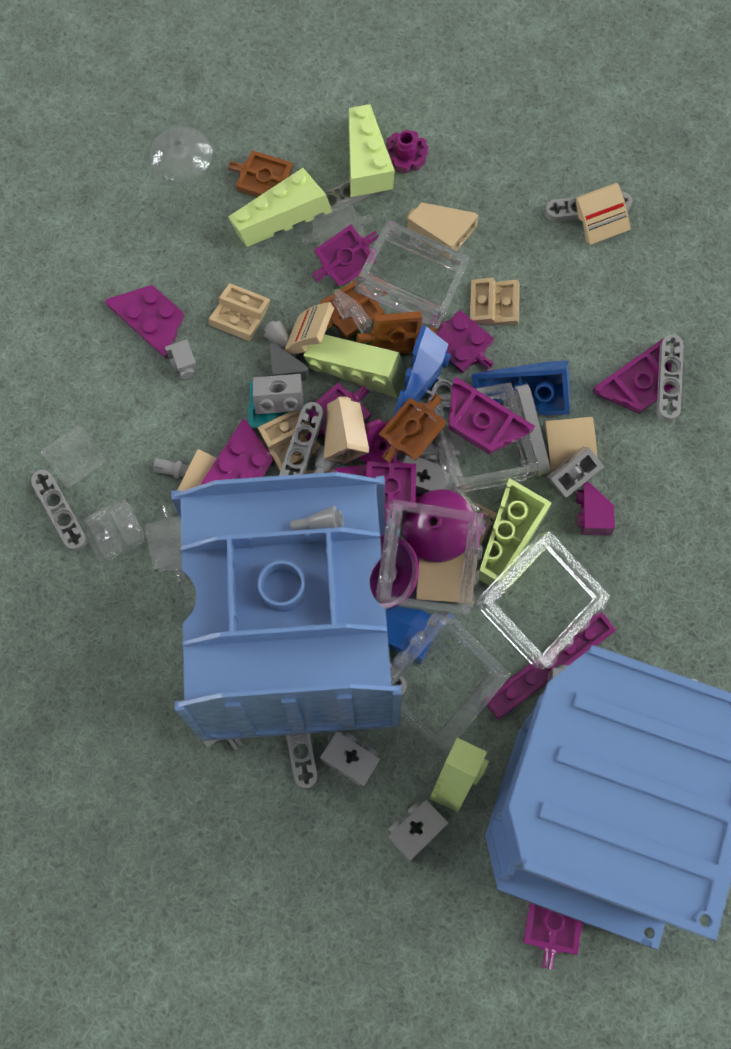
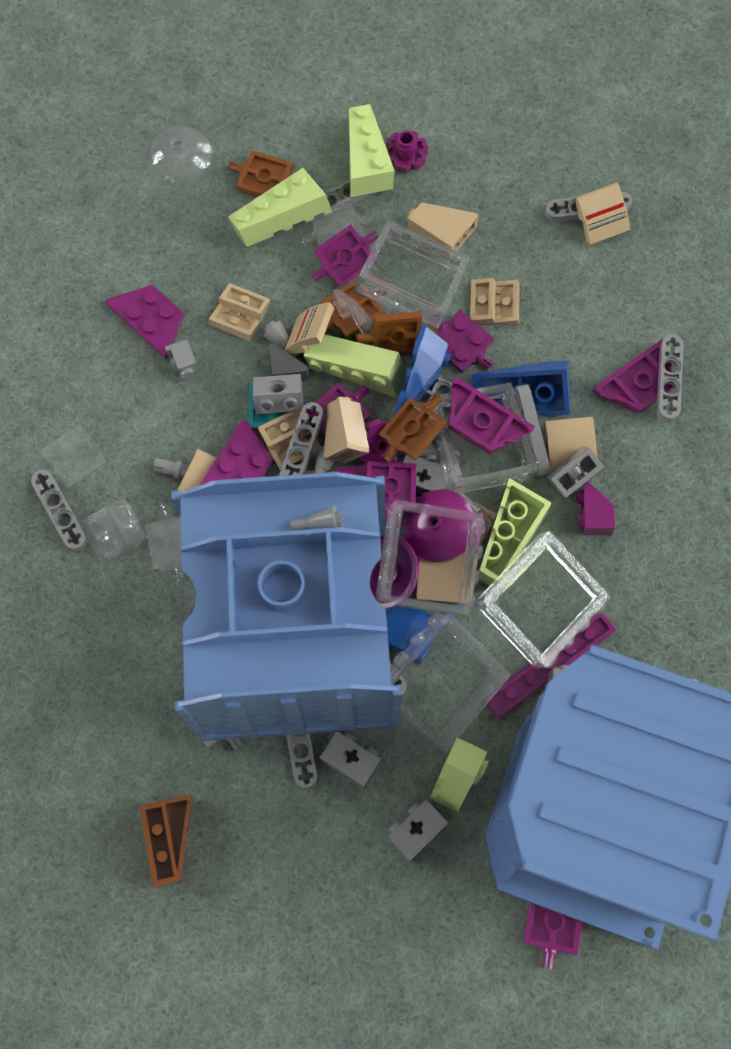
(165, 838): none -> dark orange wedge

